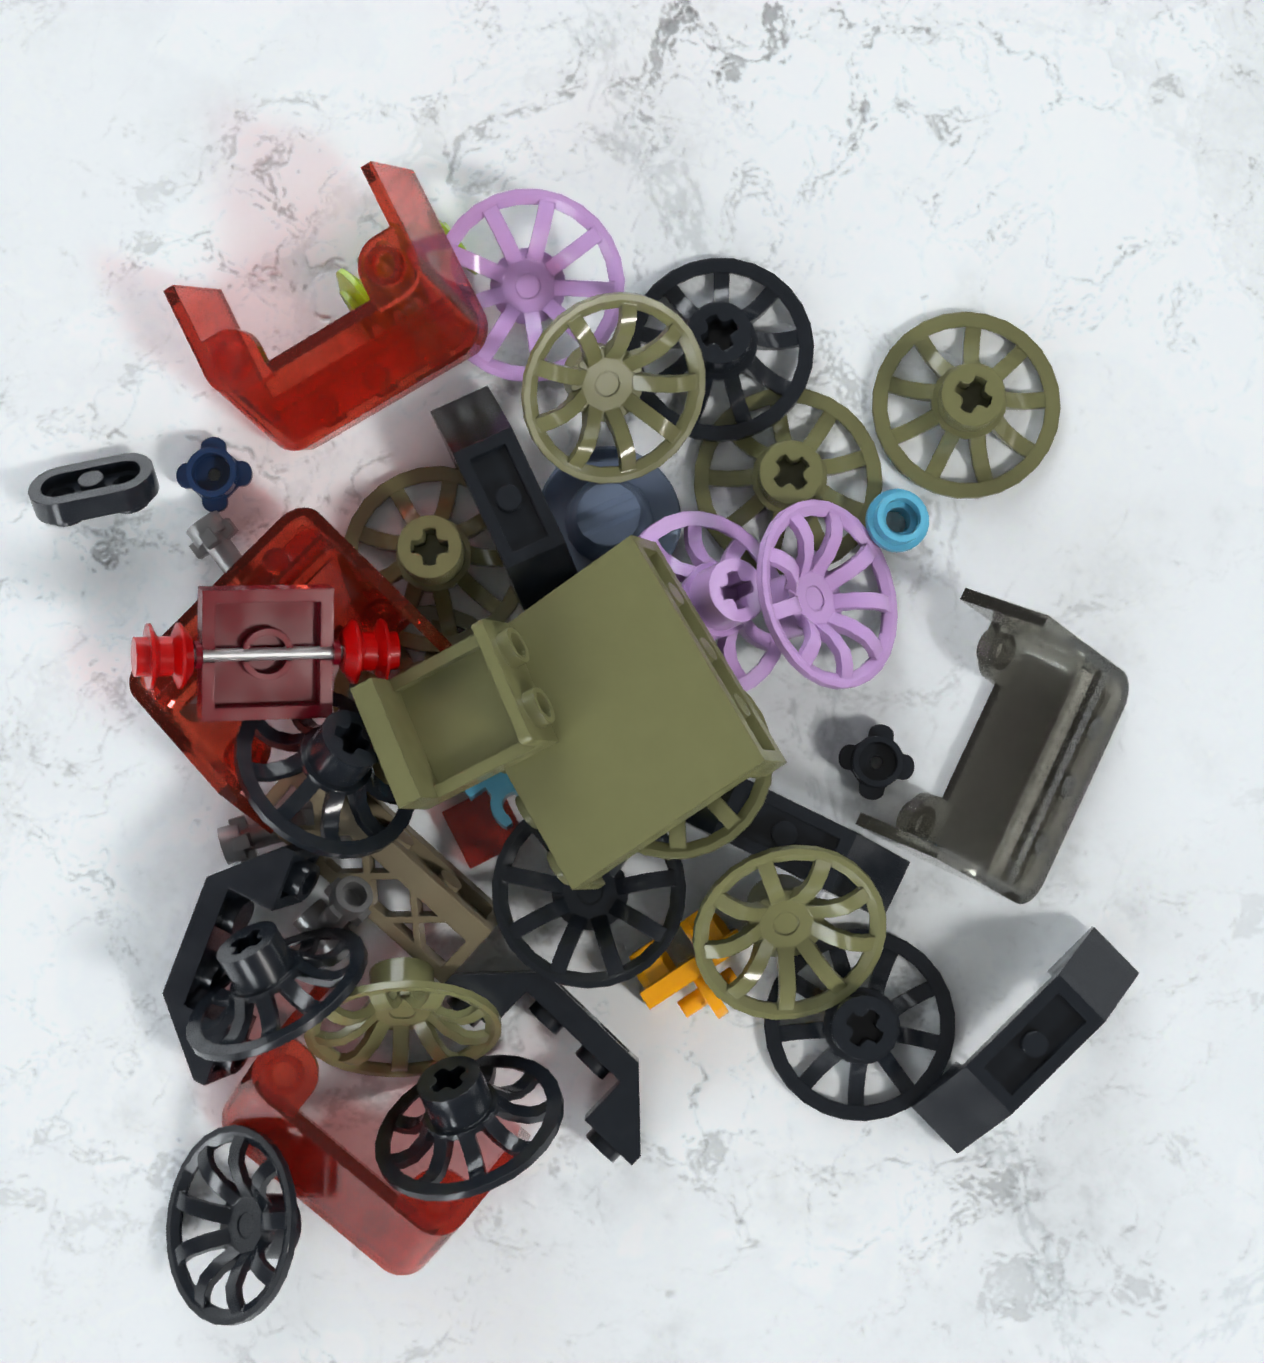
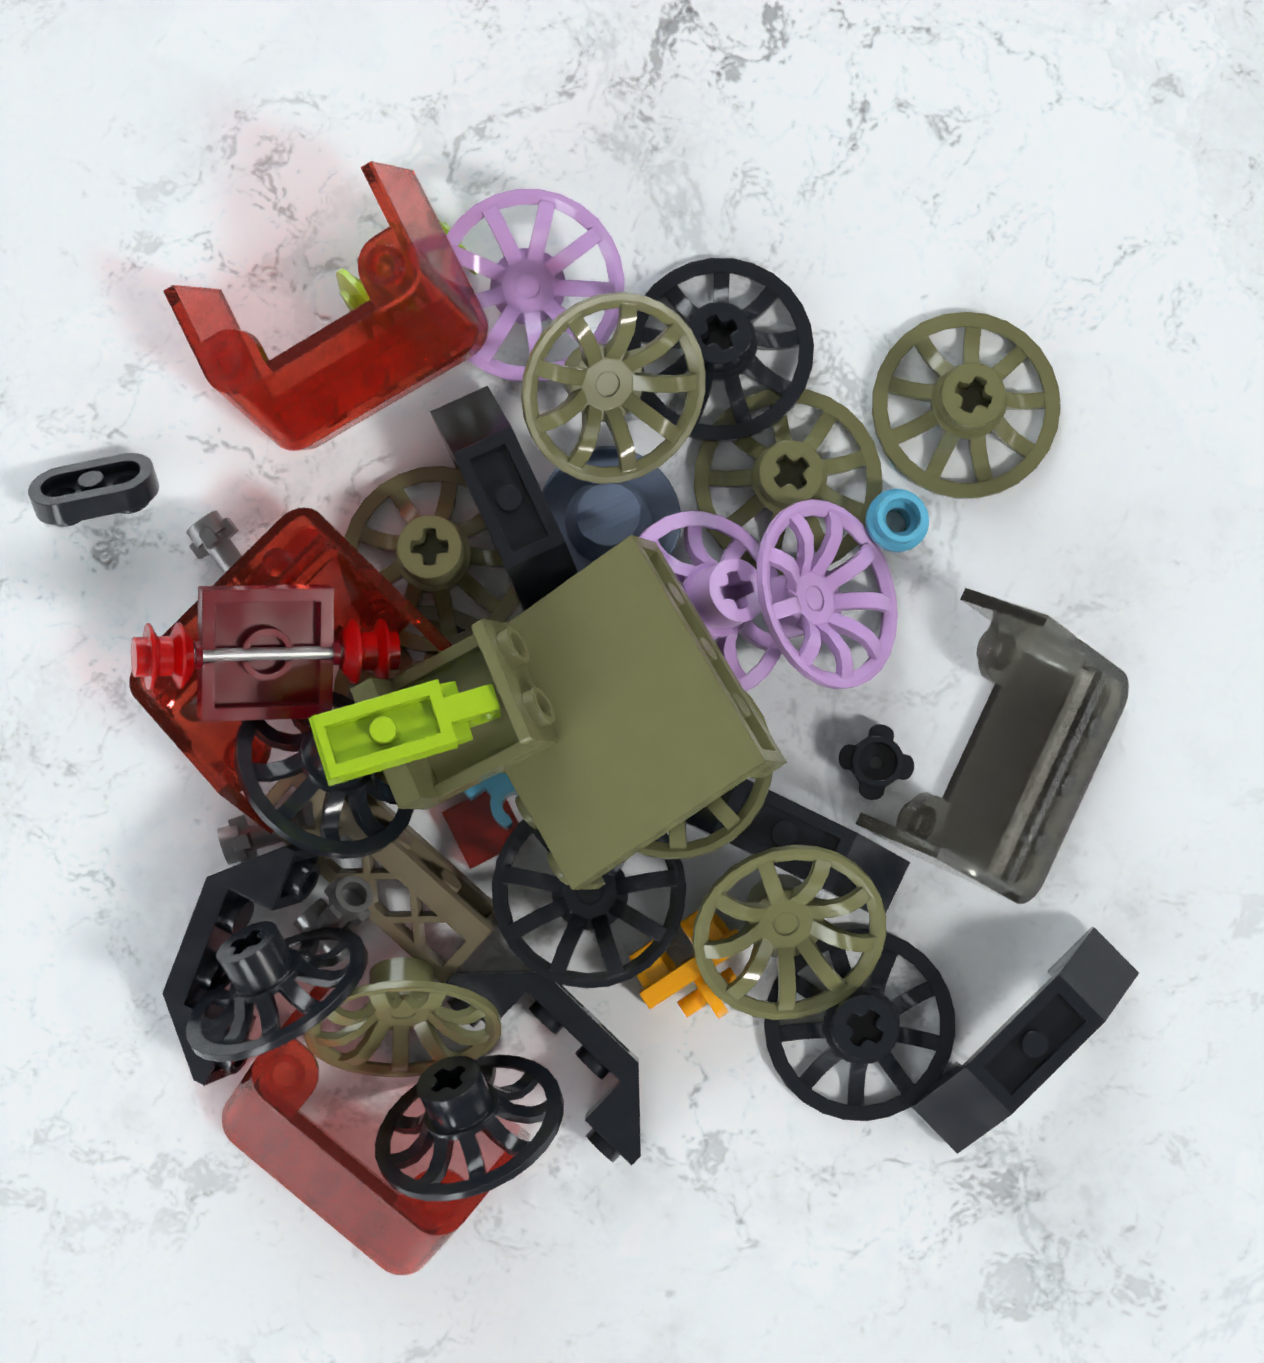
(196, 472): dark blue plate -> none
(251, 1229): black wheel -> none
(399, 727): none -> lime hinge

